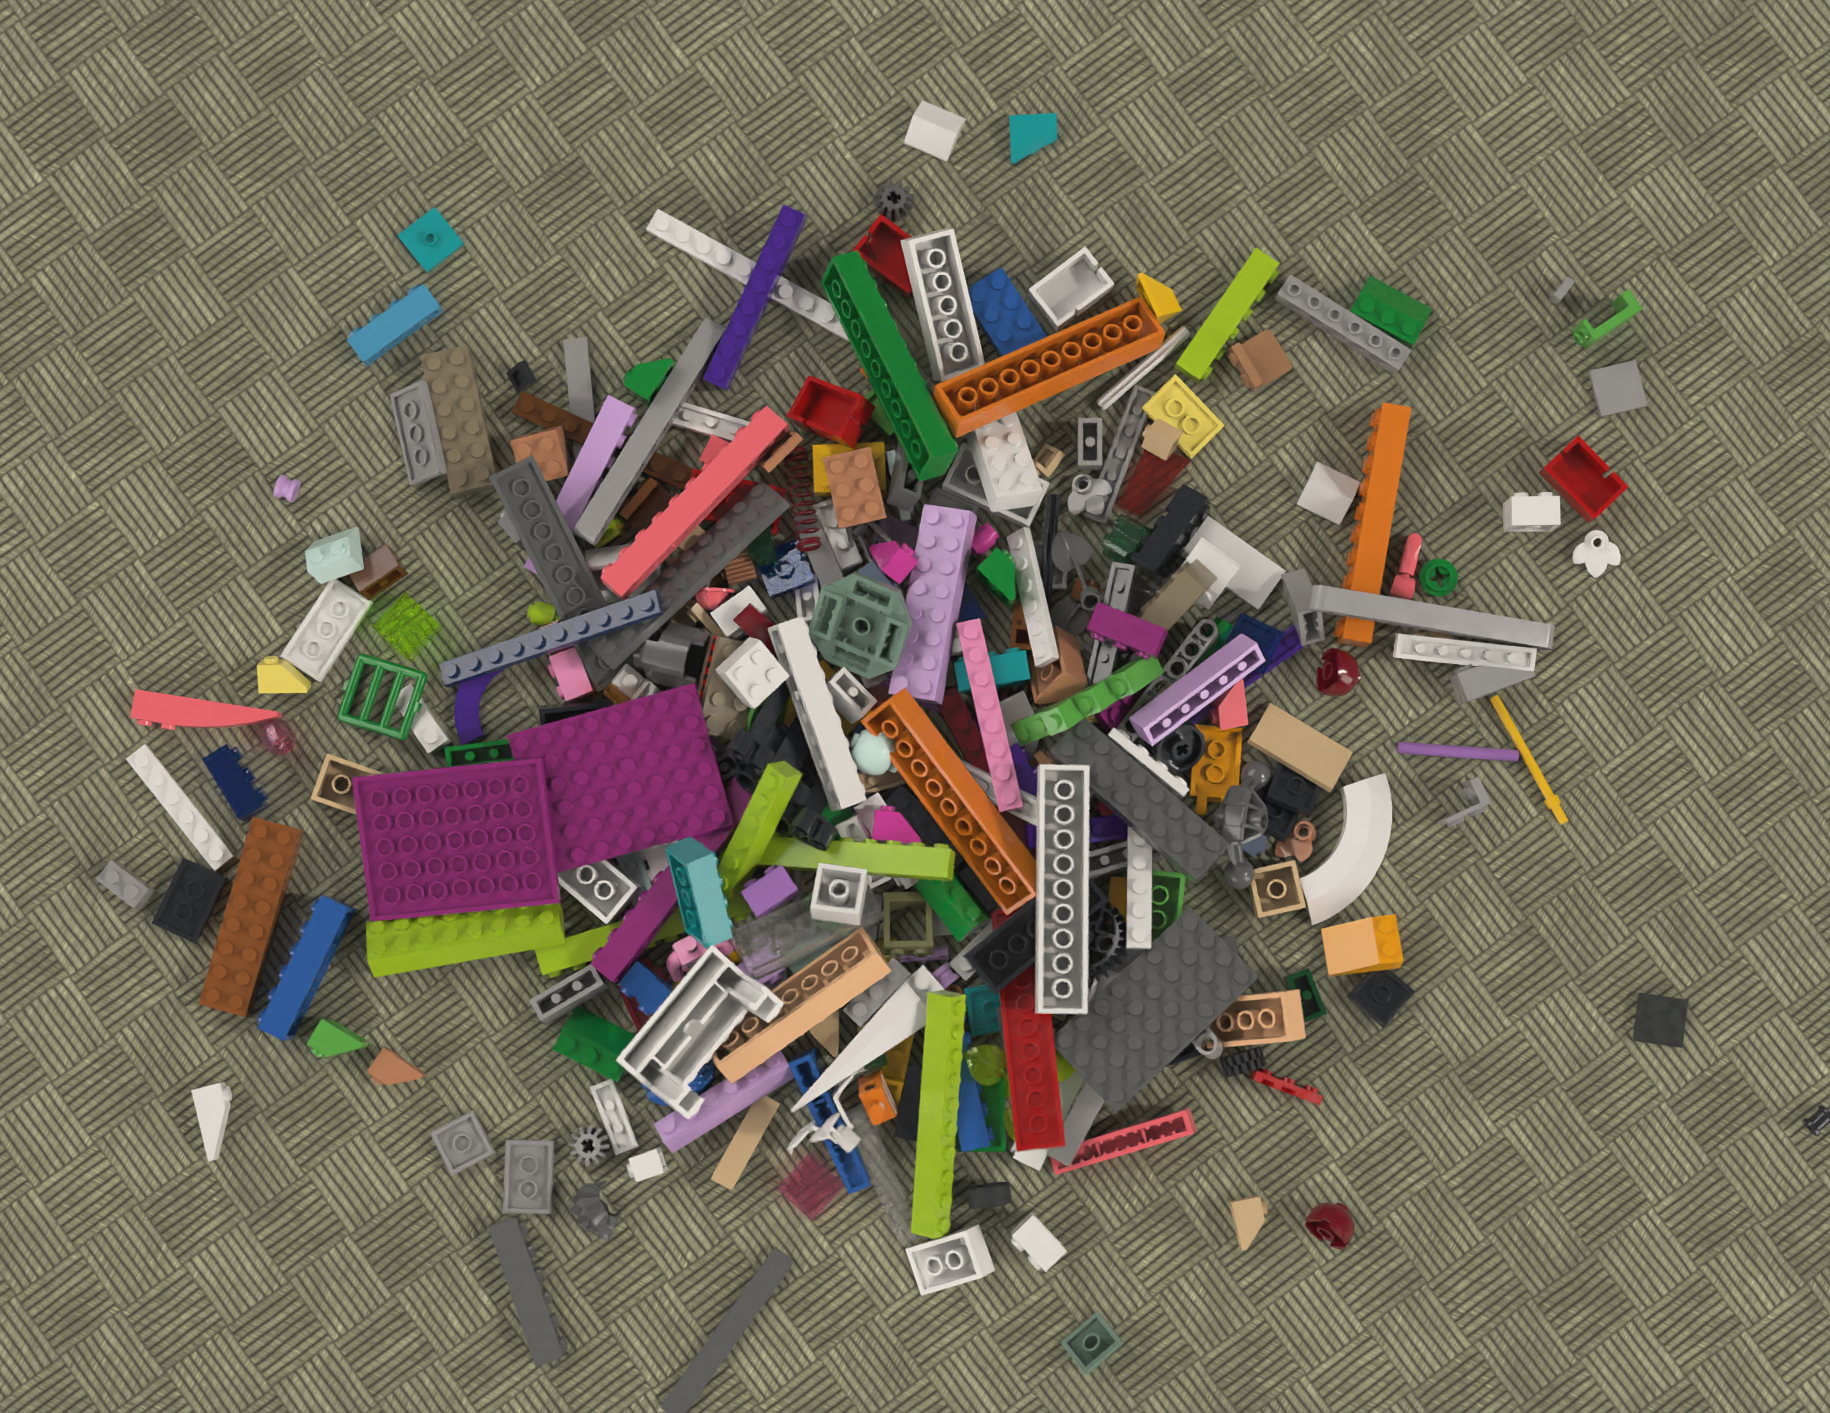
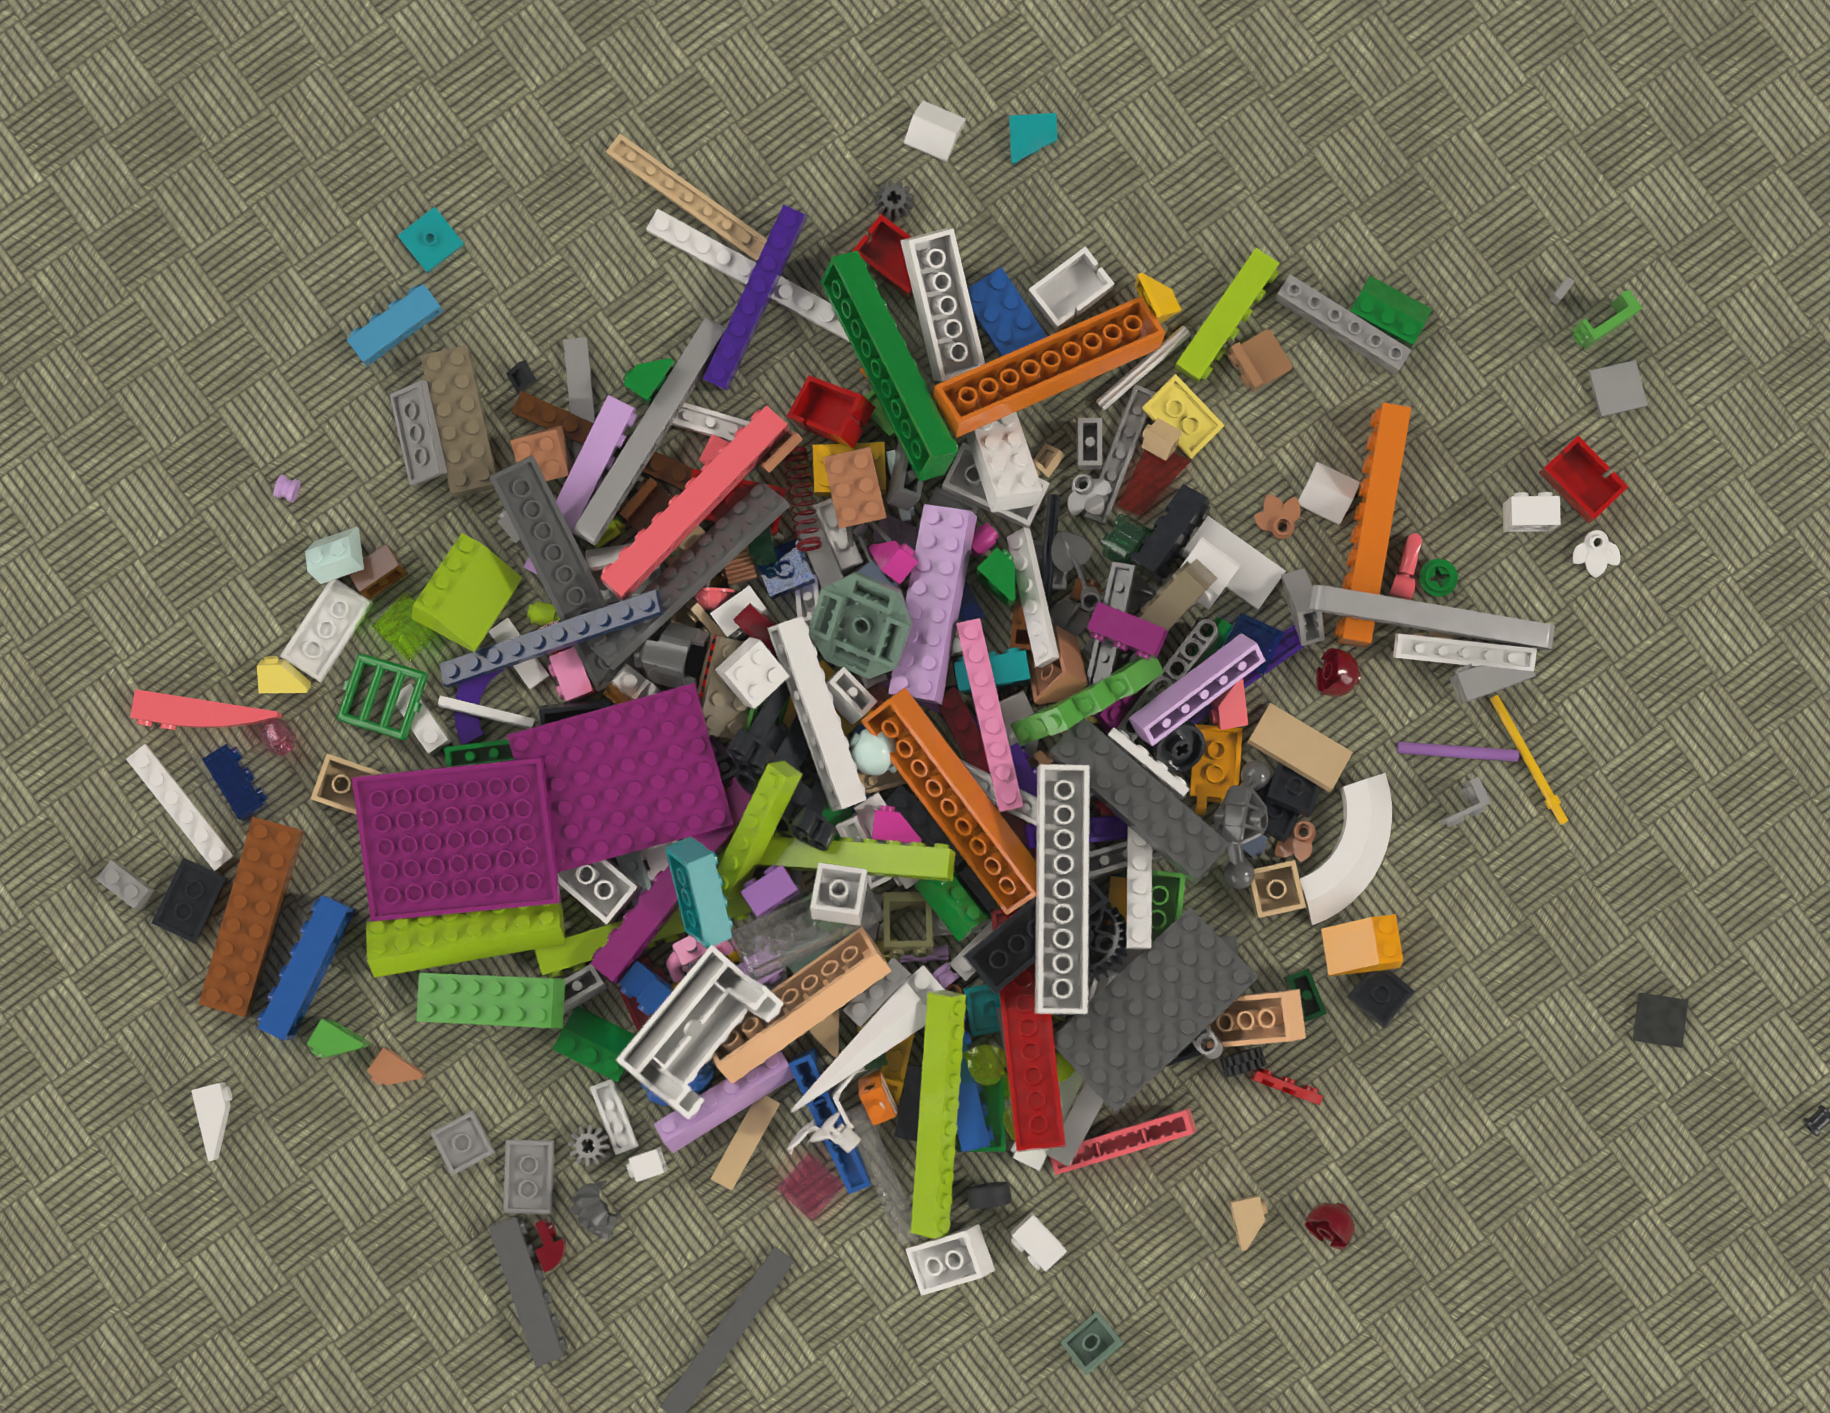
(466, 593): none -> lime slope
(485, 712): none -> white tile
(490, 1000): none -> bright green brick
(530, 671): none -> white tile
(553, 1250): none -> dark red brick
(687, 197): none -> tan plate
(1278, 513): none -> nougat plate

